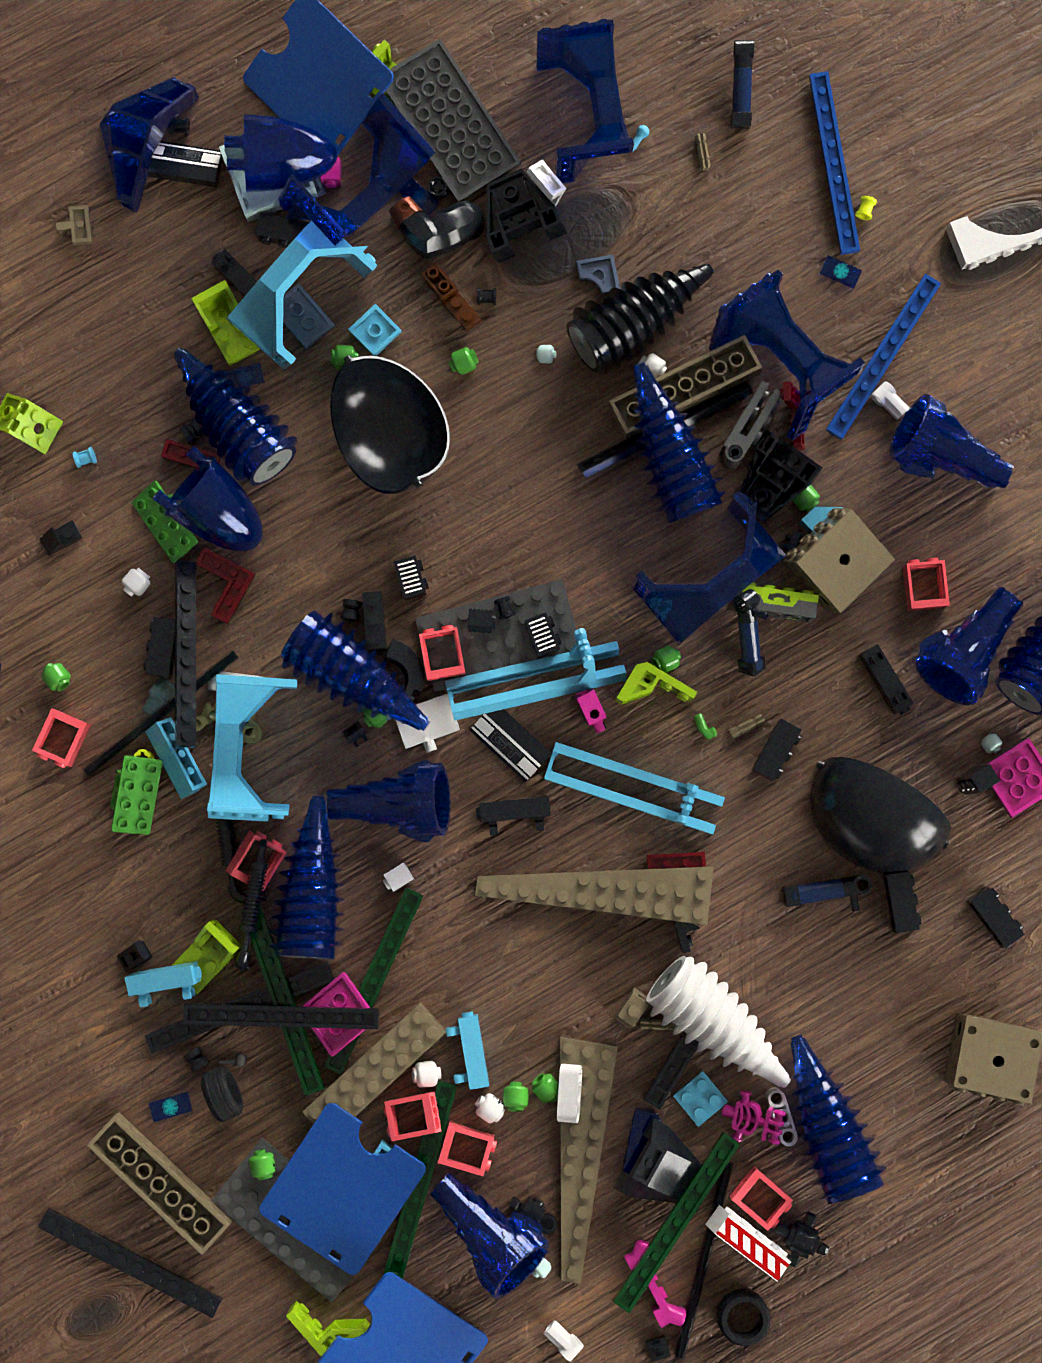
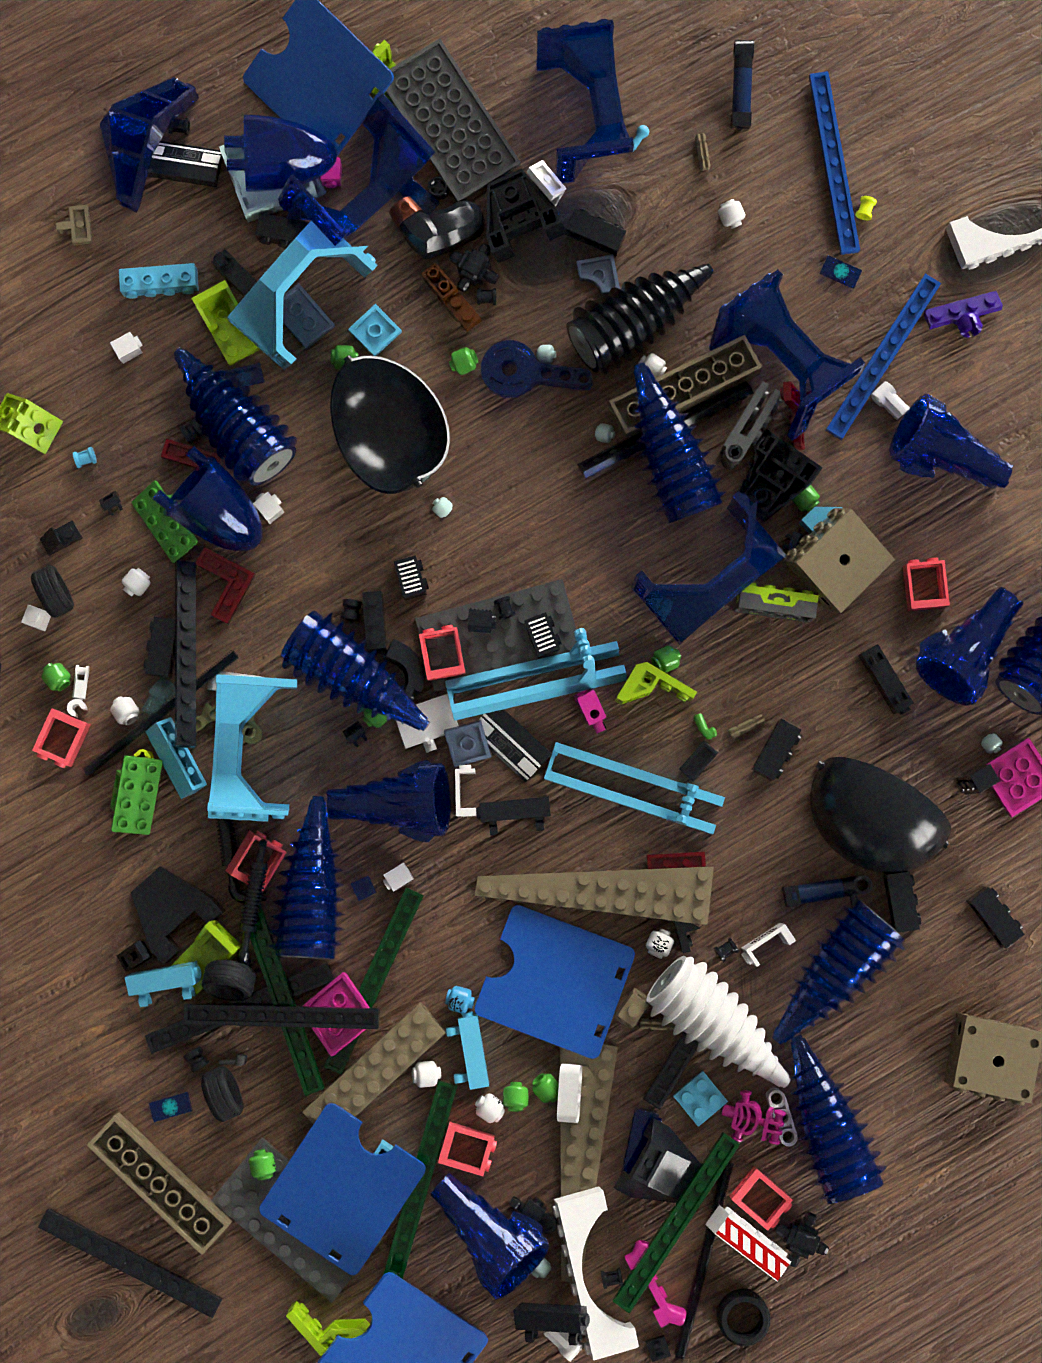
(36, 618): none -> white brick
(52, 591): none -> black tyre
(79, 691): none -> white piece
(109, 501): none -> black tile
(125, 710): none -> white head
(127, 347): none -> white brick
(158, 280): none -> medium azure brick
(164, 904): none -> black wedge
(228, 980): none -> black tyre
(268, 506): none -> white brick
(363, 888): none -> clear blue plate
(430, 1111): coral window -> none
(442, 507): none -> light aqua piece
(459, 999): none -> dark azure head
(463, 812): none -> white panel
(467, 743): none -> sand blue tile
(474, 267): none -> black piece
(528, 370): none -> clear blue beam
(551, 1318): none -> black brick
(557, 983): none -> blue door
(576, 1217): none -> white arch
(595, 232): none -> black brick
(604, 433): none -> light aqua piece
(611, 1278): none -> black bush
(659, 943): none -> white head
(698, 760): none -> black tile
(726, 949): none -> black bush
(731, 213): none -> white head
(746, 608): piece -> none
(780, 929): none -> white panel
(839, 969): none -> clear blue cone
(964, 313): none -> dark purple plate

